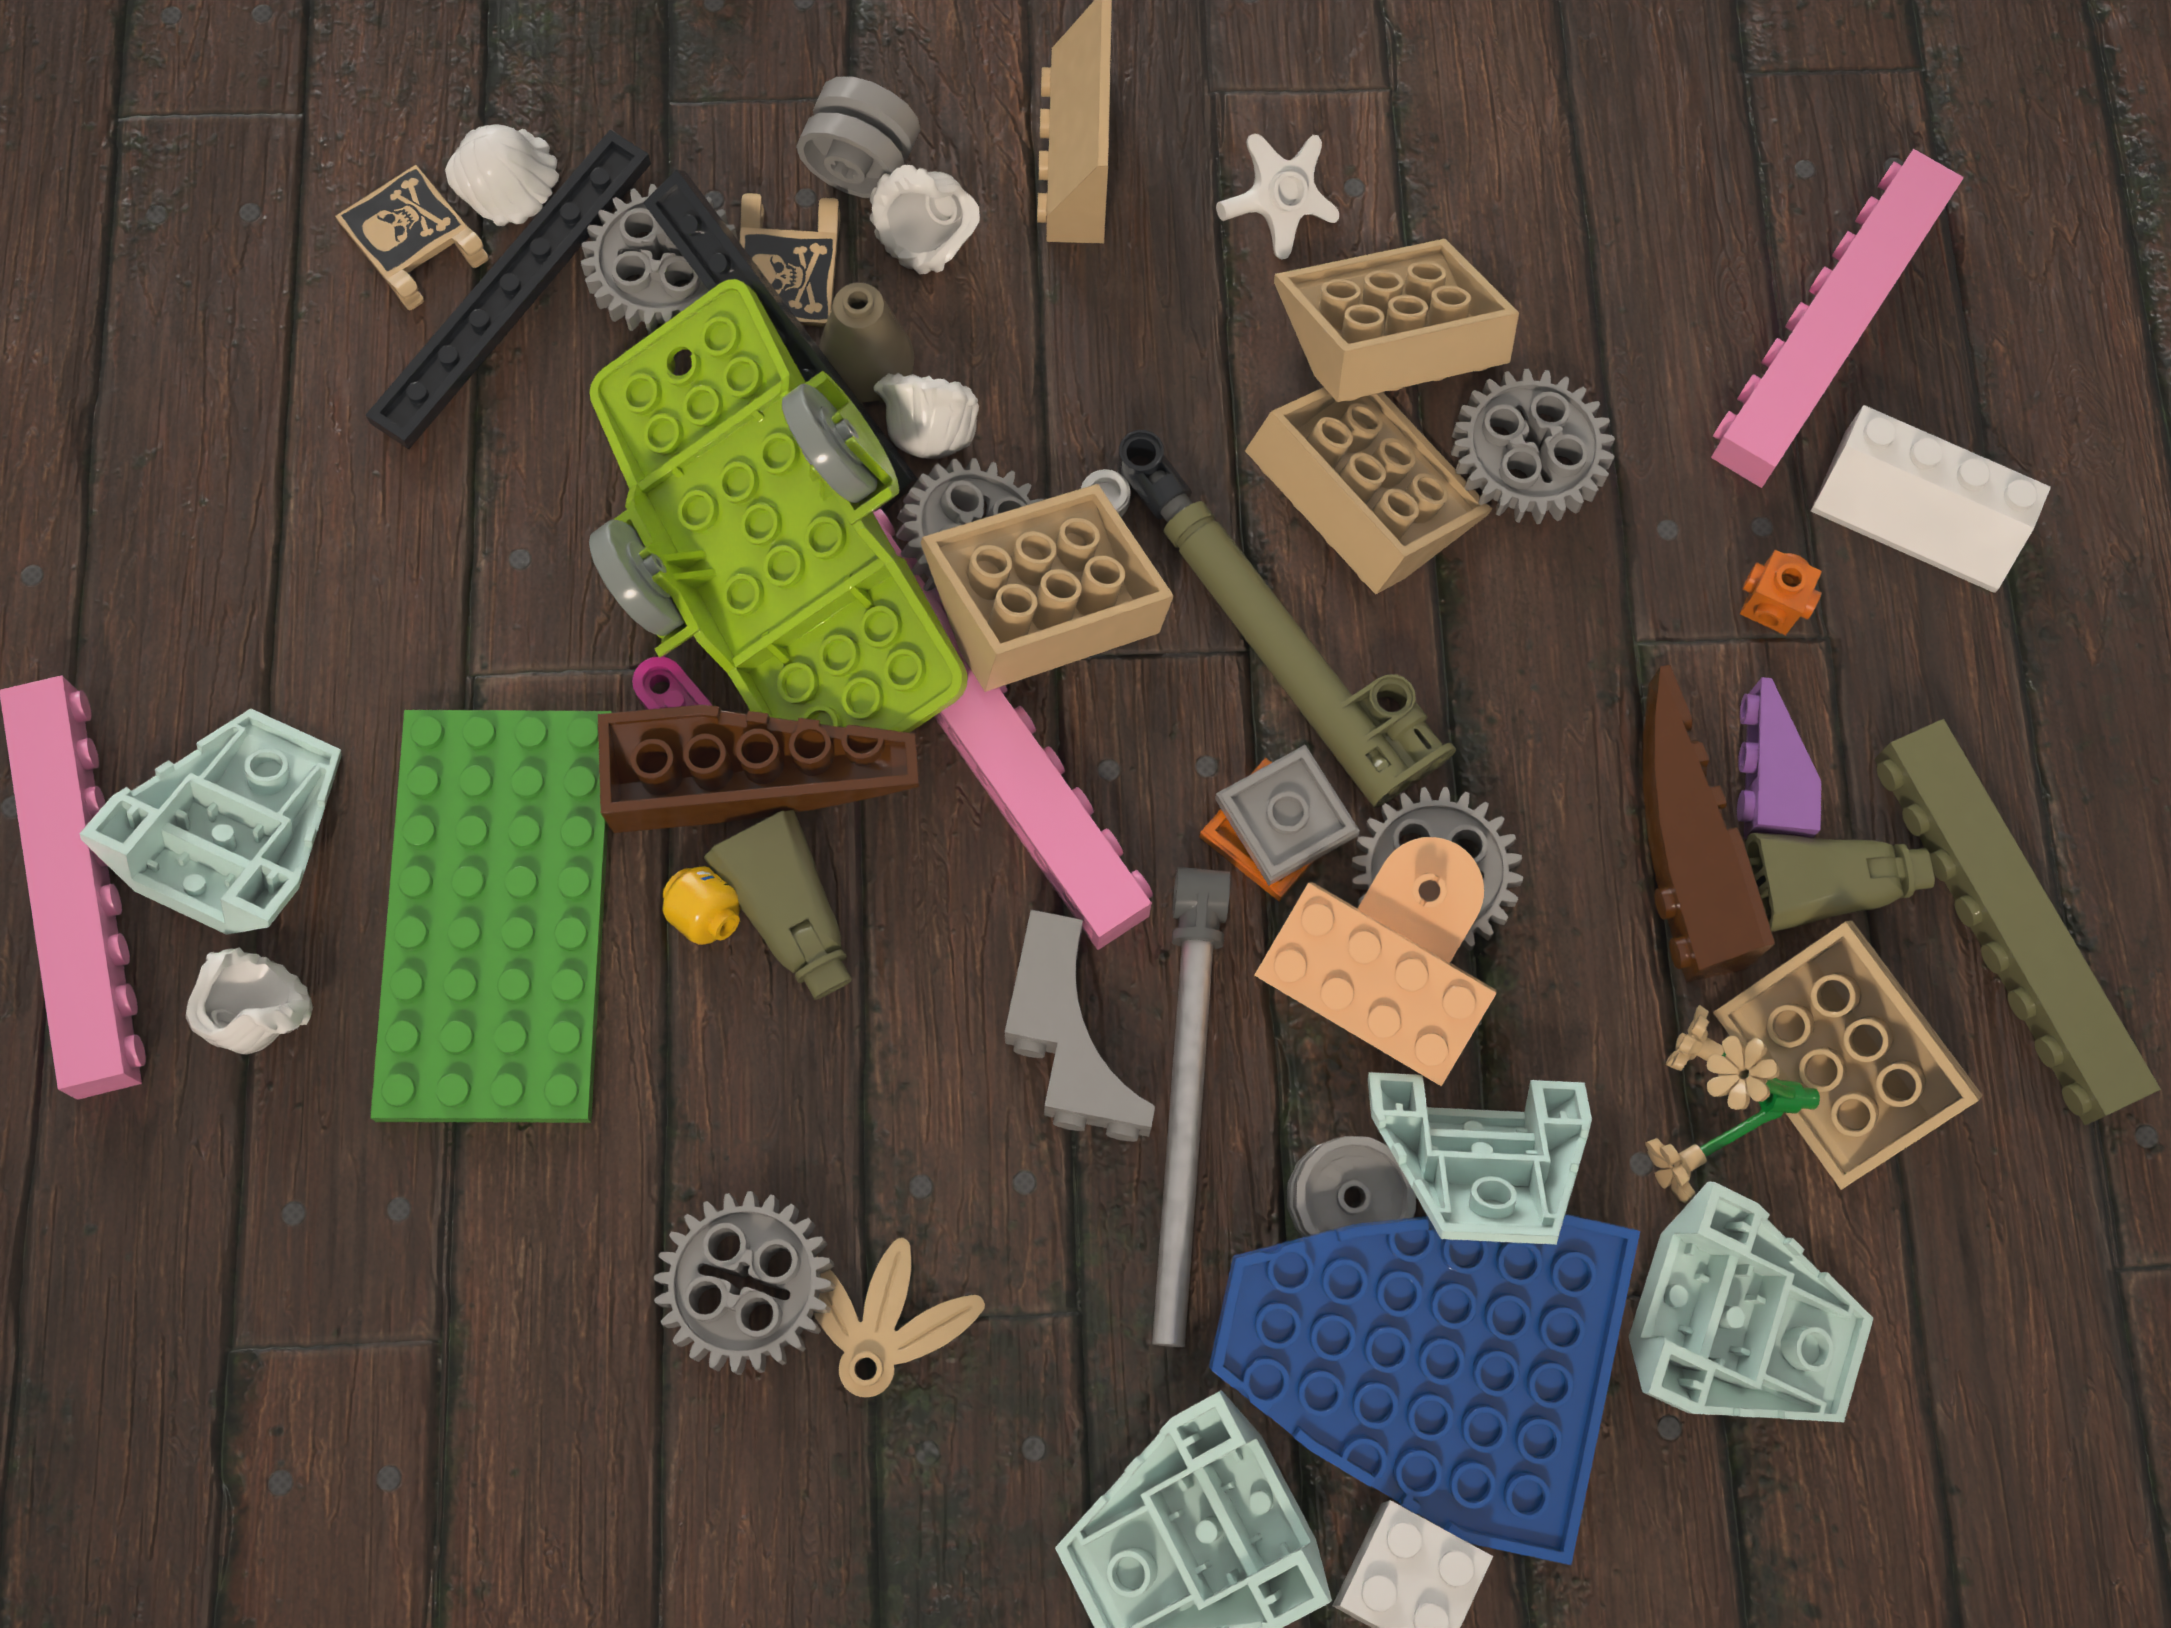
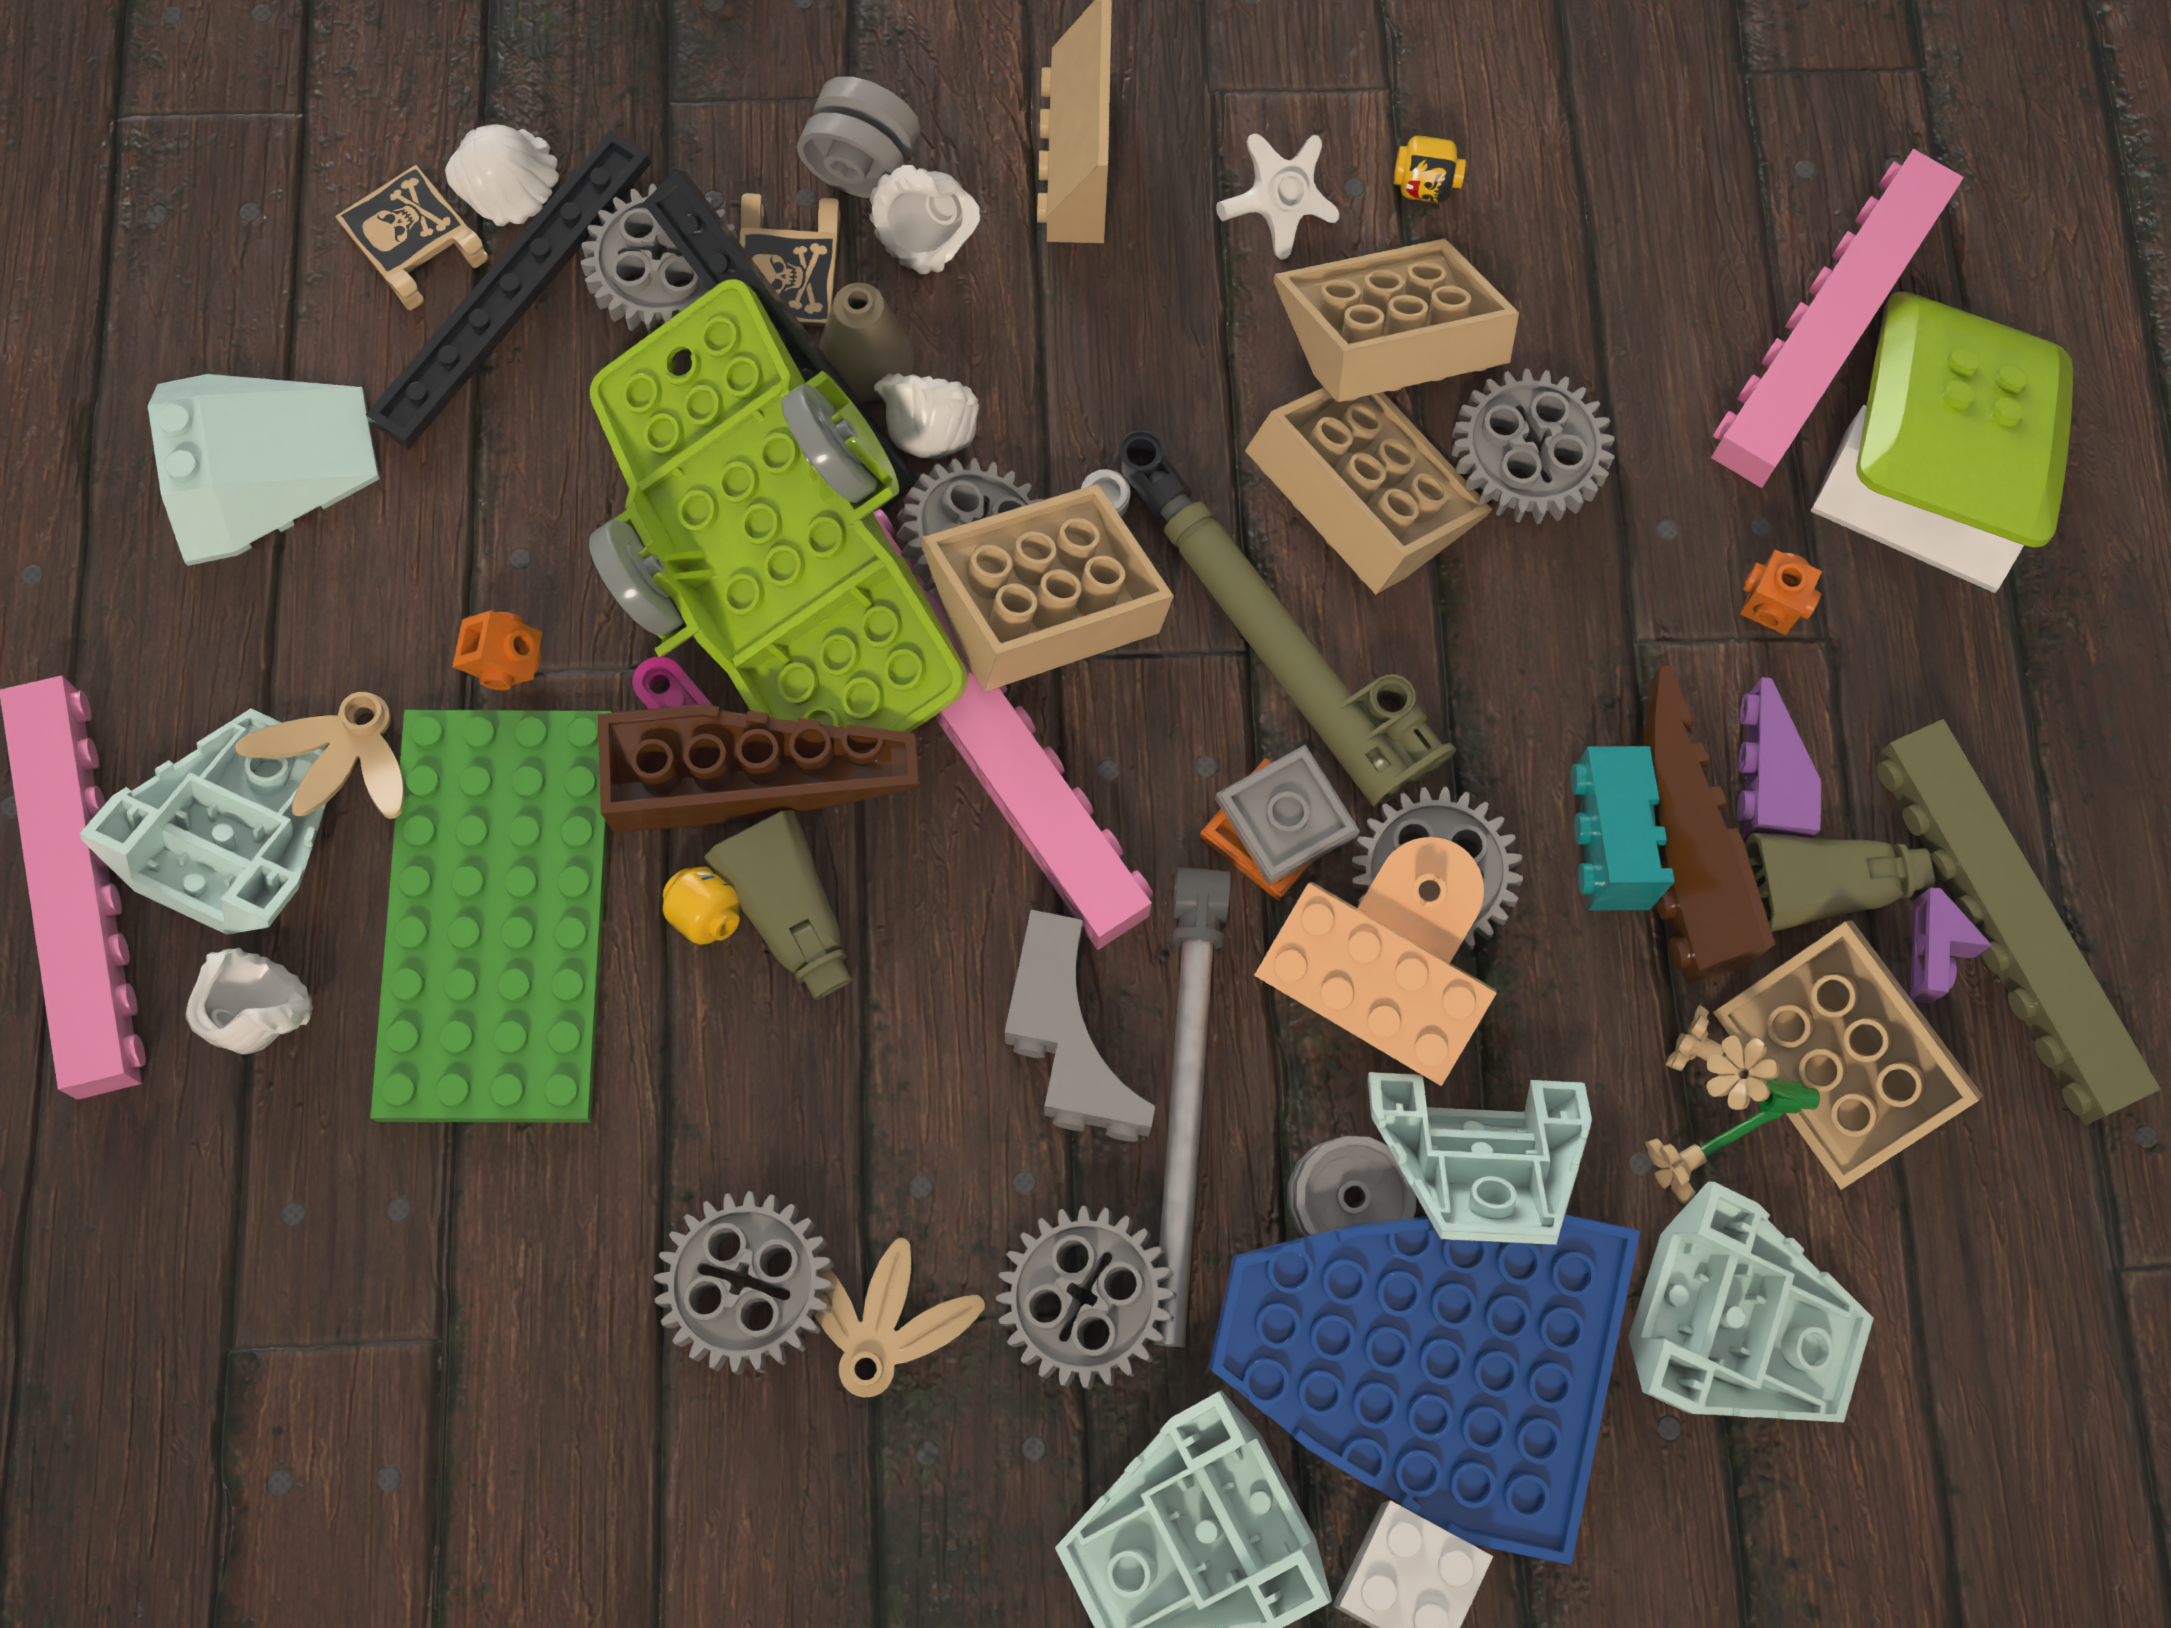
(254, 456): none -> light aqua wedge
(346, 745): none -> tan plant
(498, 649): none -> orange brick
(1043, 1273): none -> light grey gear
(1428, 169): none -> yellow head
(1619, 829): none -> teal wedge
(1937, 934): none -> medium lavender slope
(1968, 420): none -> lime wedge

